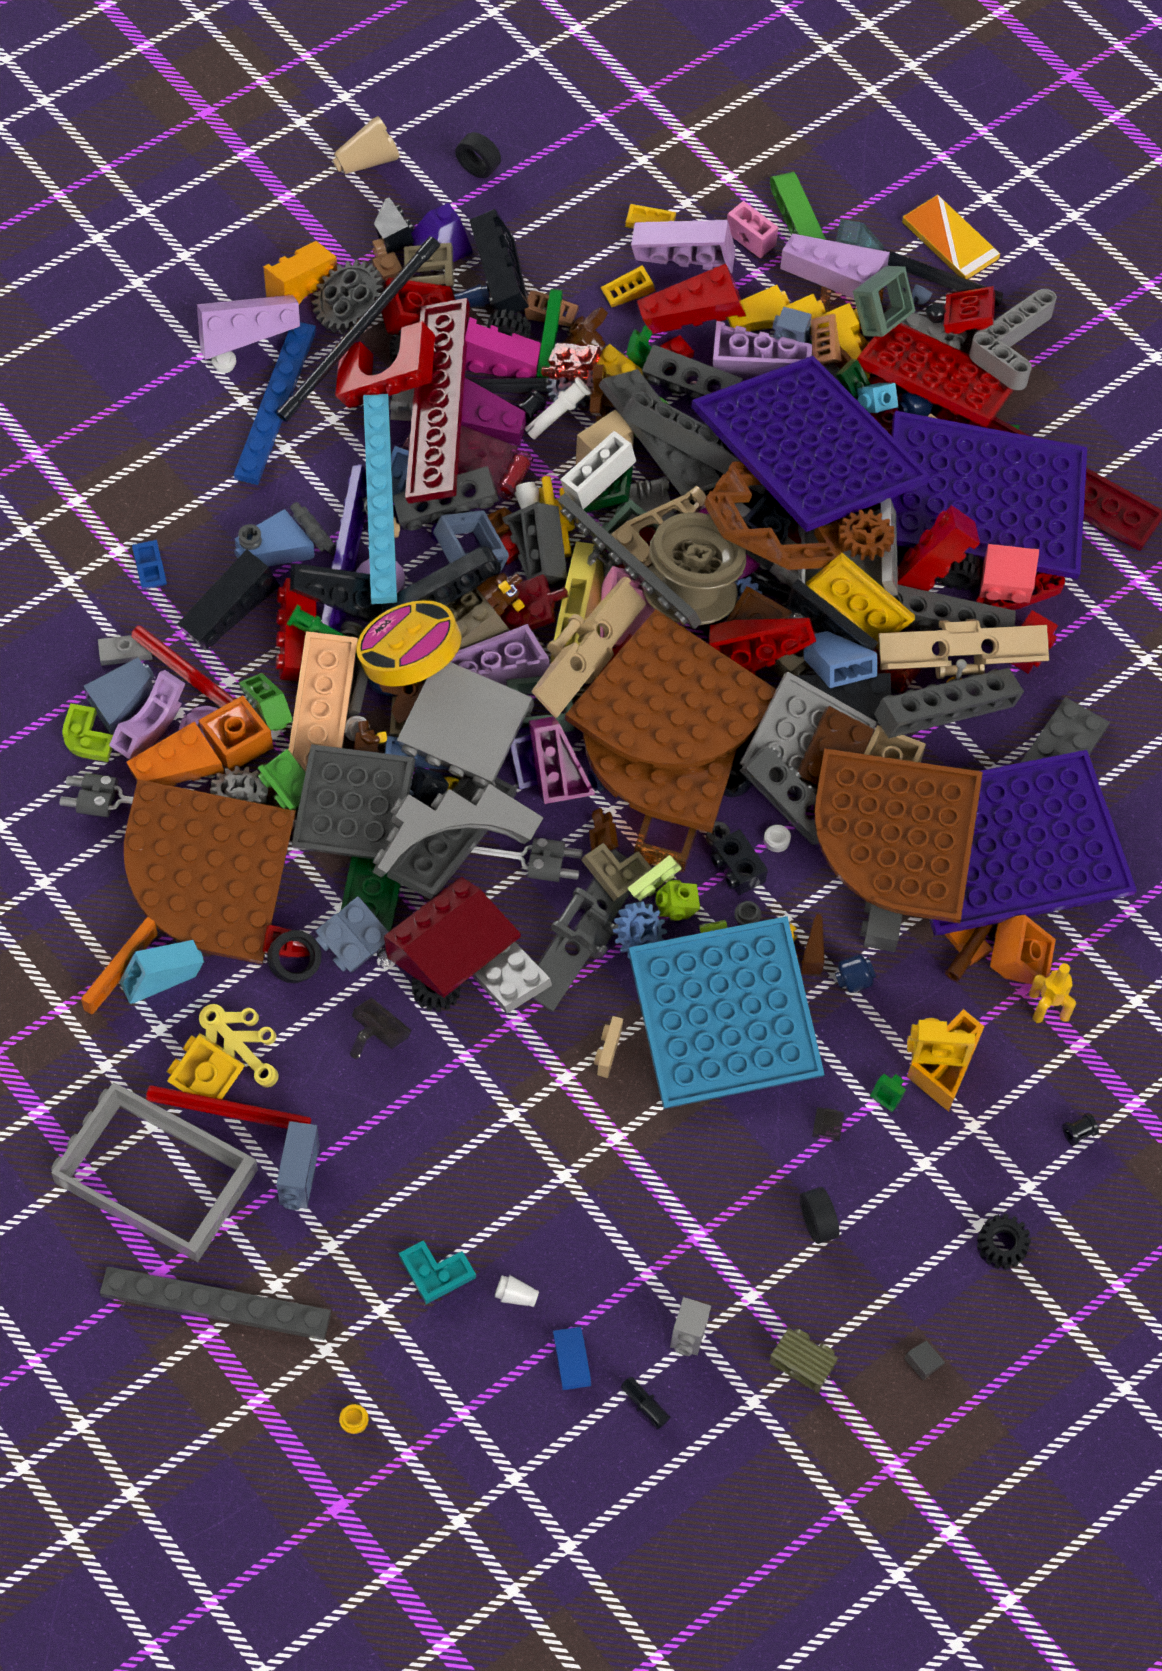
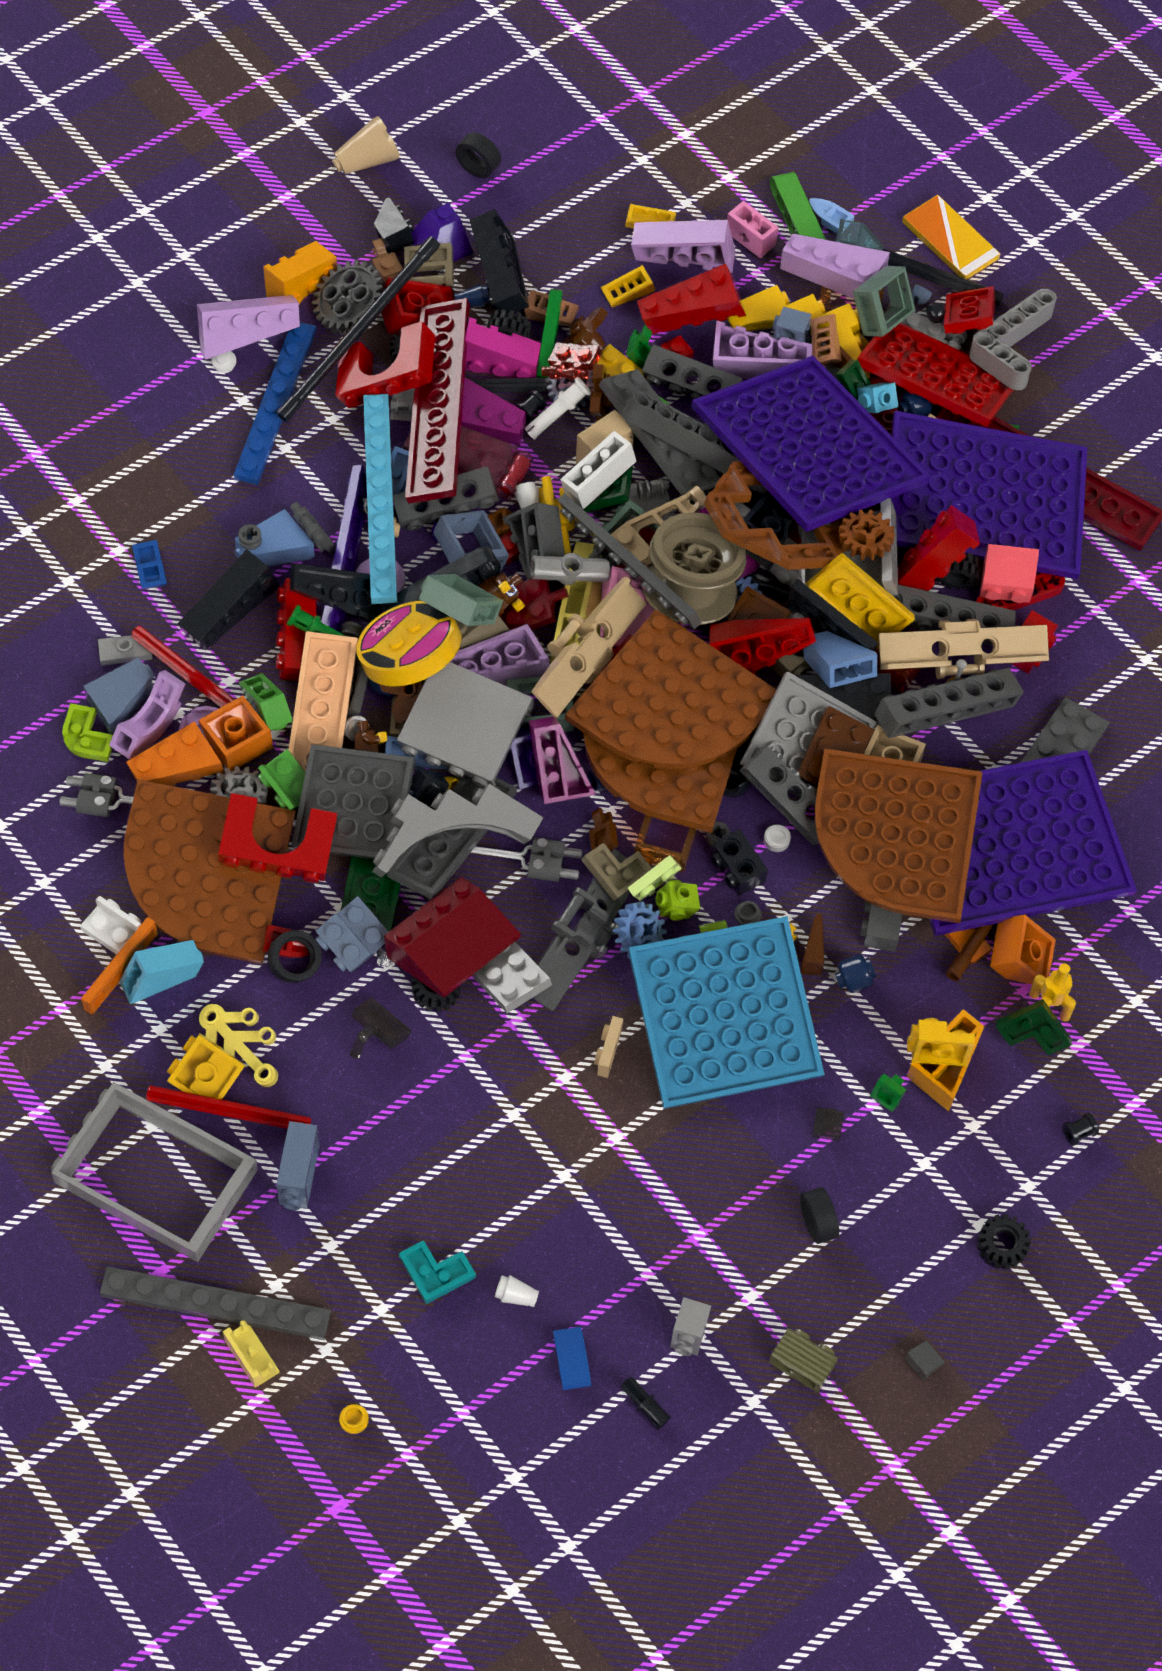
(110, 925): none -> white bracket
(250, 1354): none -> light yellow hinge
(306, 861): none -> red arch
(460, 599): none -> sand green window
(556, 569): none -> light grey piece
(830, 213): none -> light blue plate
(1035, 1021): none -> dark green plate

